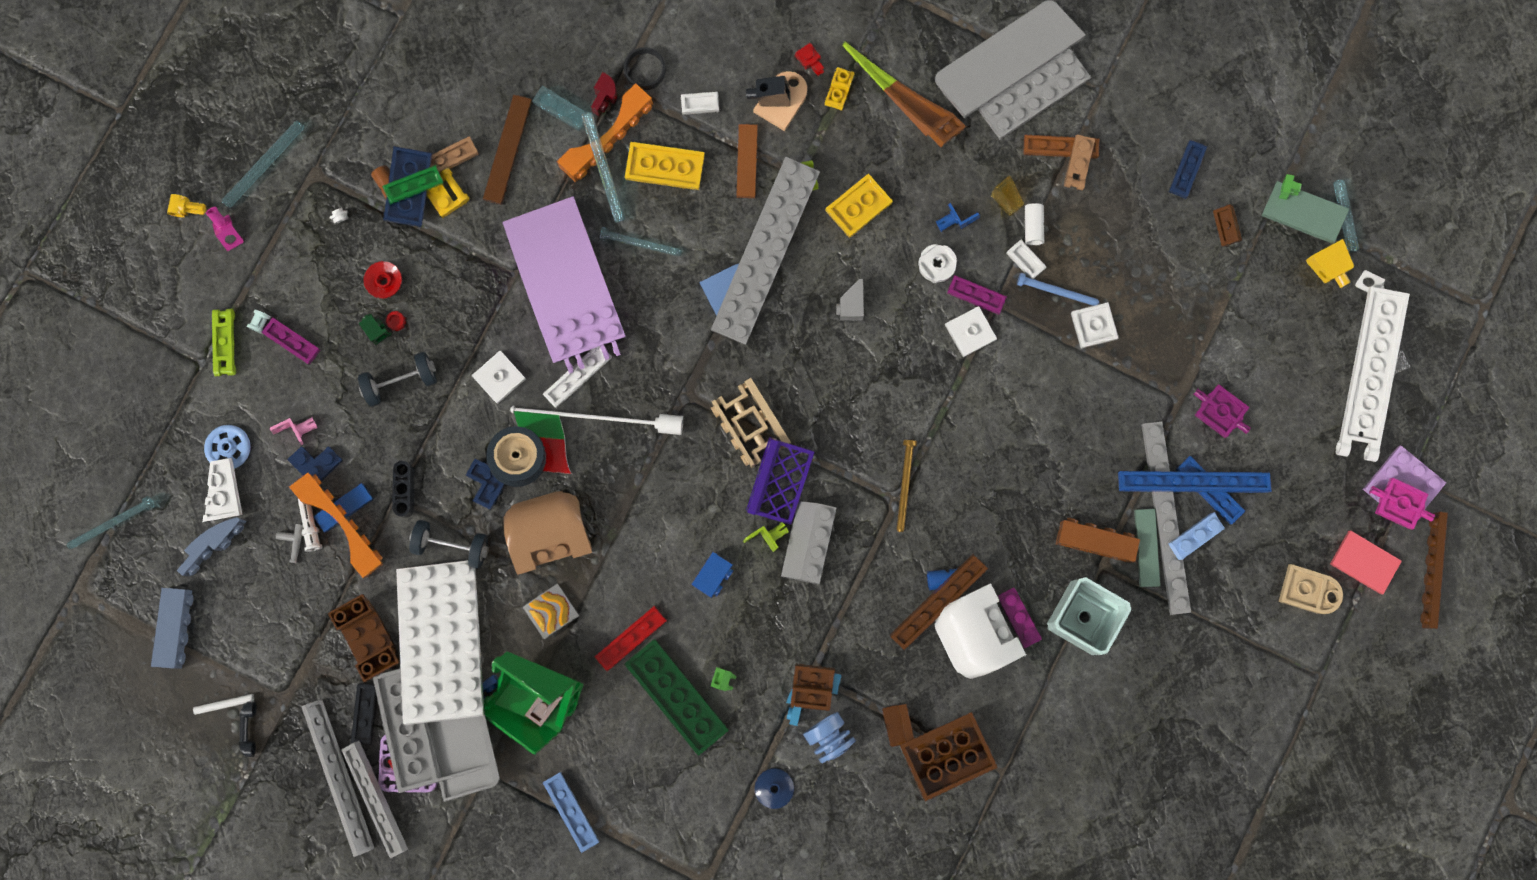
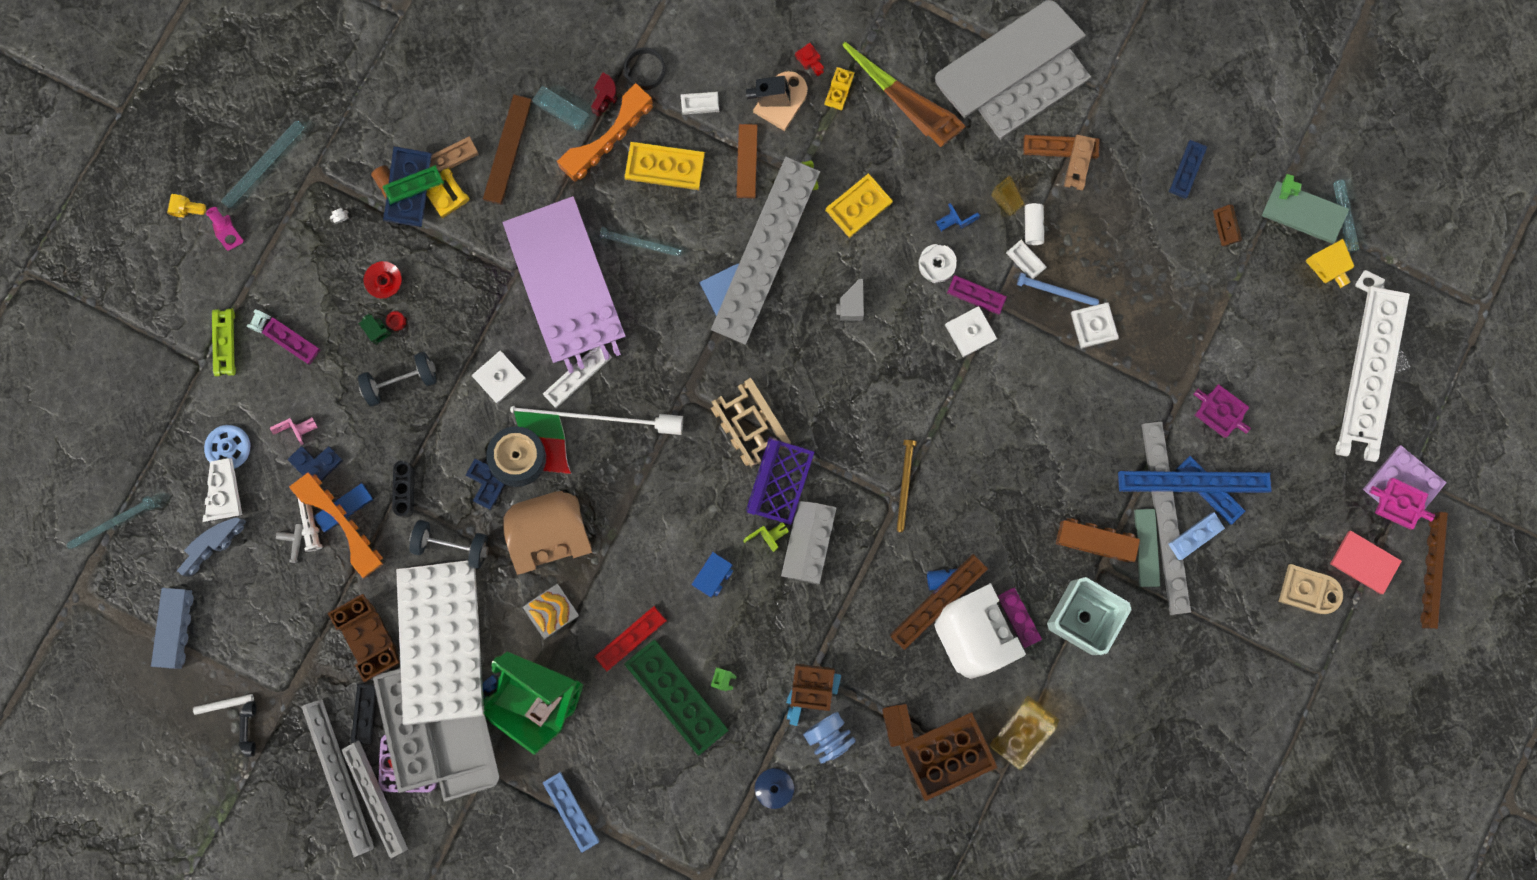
(603, 167): clear light blue axle -> none
(1024, 733): none -> clear yellow slope

